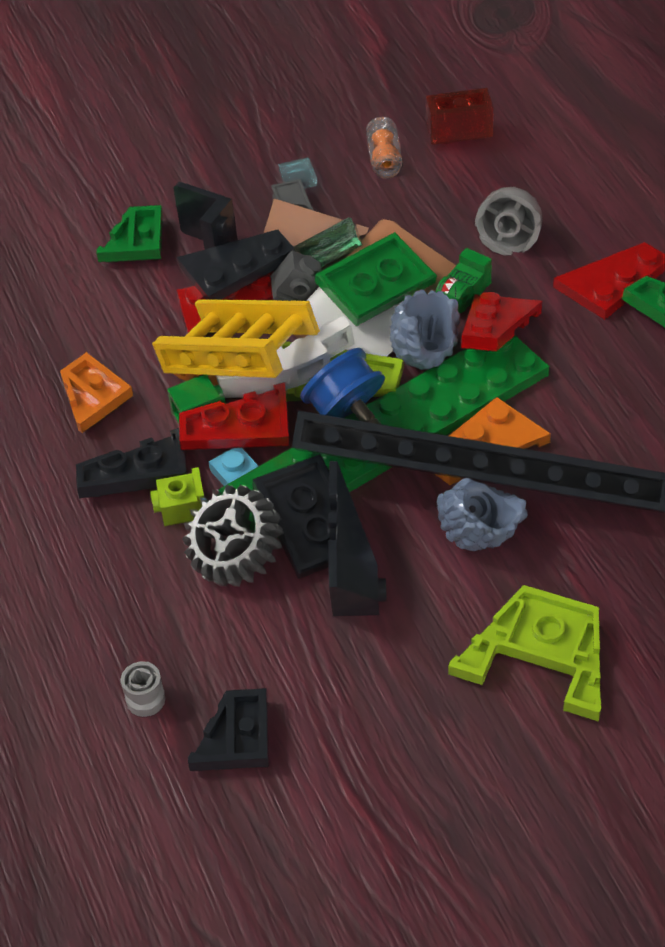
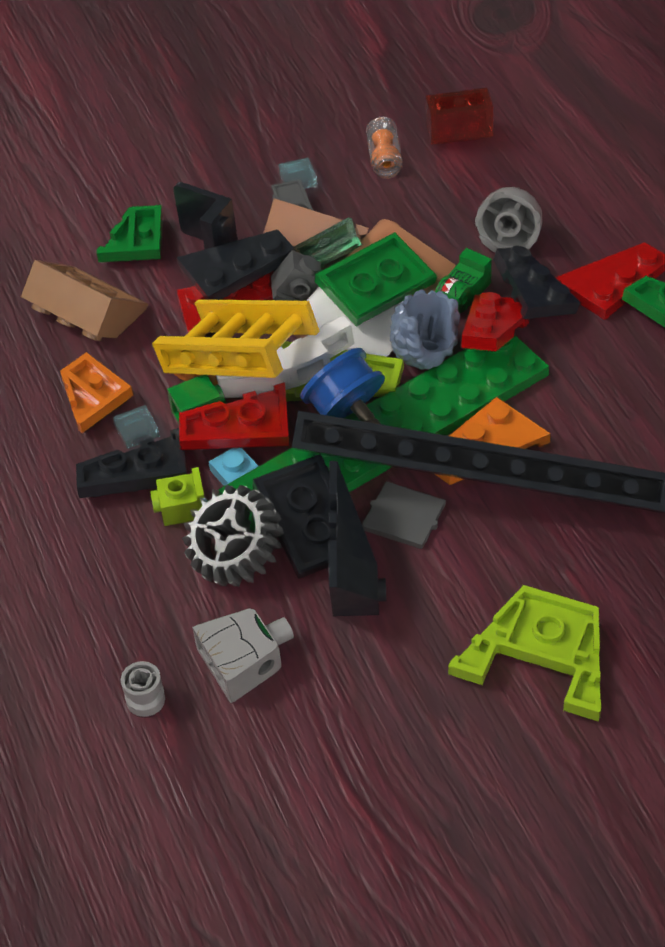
(81, 300): none -> medium nougat slope
(136, 426): none -> clear light blue tile
(235, 734): black wing -> none
(241, 650): none -> light grey torso
(404, 515): none -> dark grey piece
(491, 515): sand blue hair -> none
(534, 284): none -> black wing

